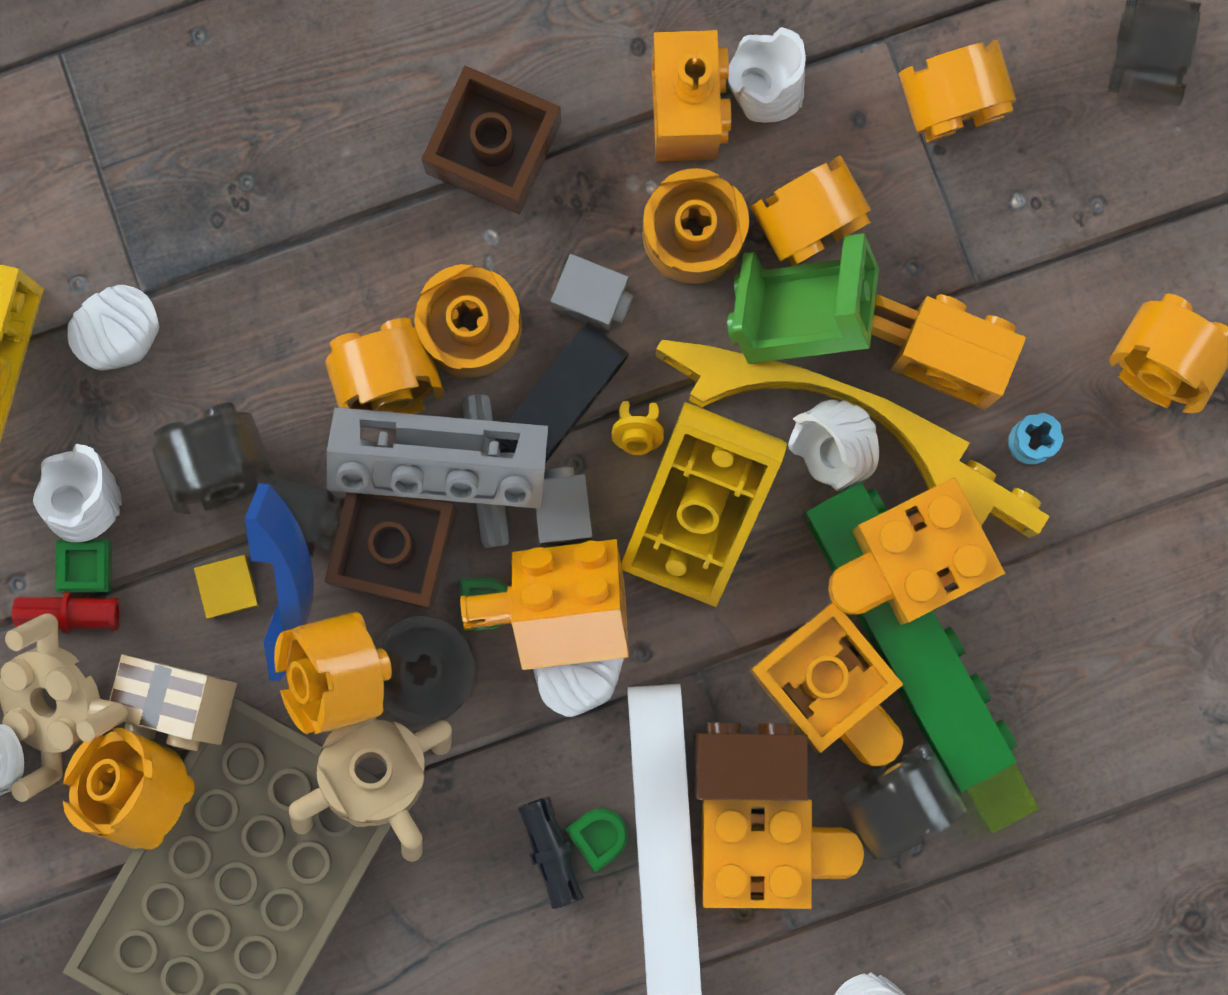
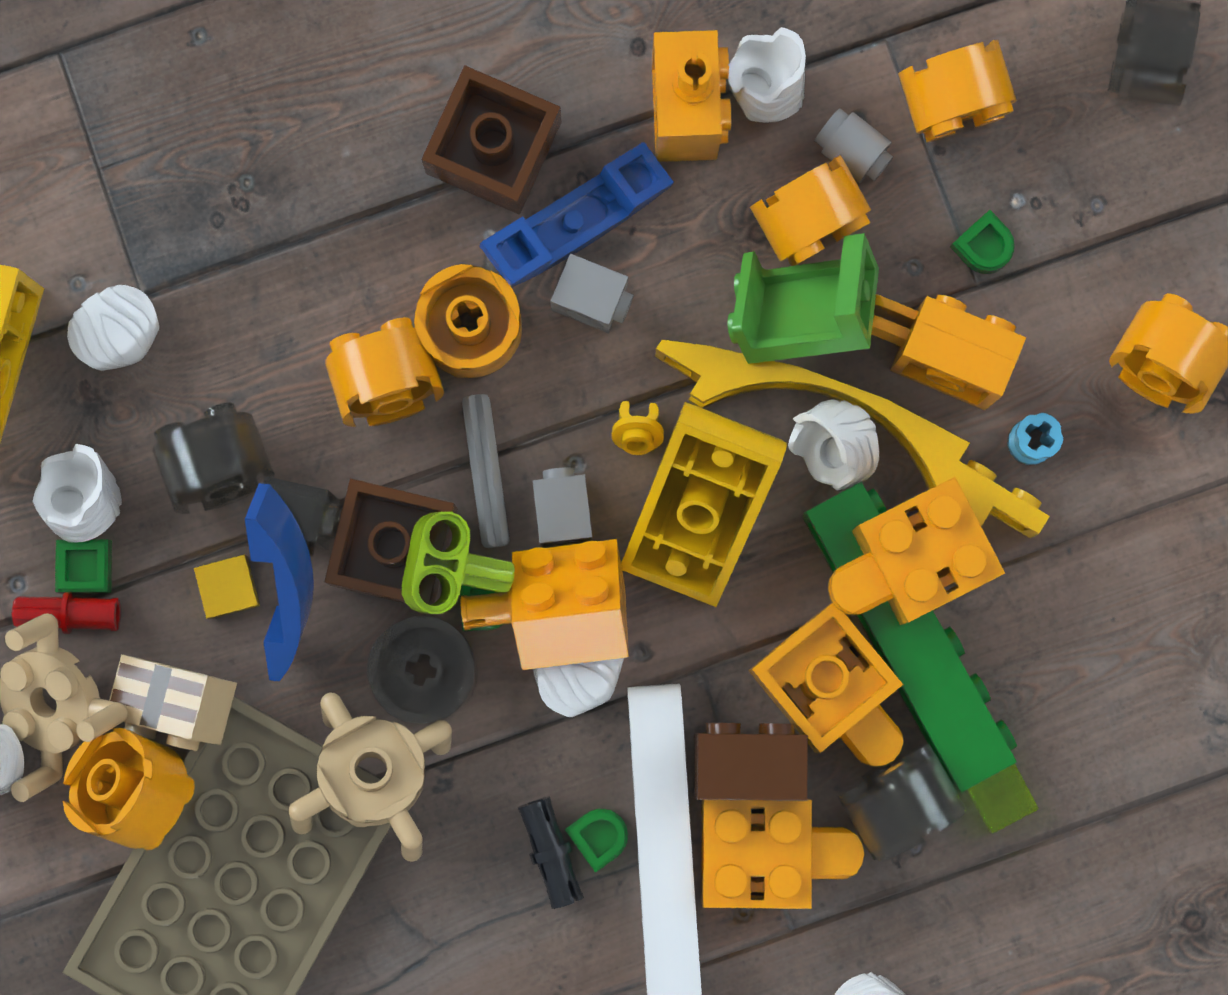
(331, 673): light orange brick -> none
(436, 458): light grey brick -> none
(452, 566): none -> lime beam
(569, 386): black beam -> none
(578, 217): none -> blue slope
(716, 207): light orange brick -> none
(858, 144): none -> light grey brick
(985, 245): none -> green tile

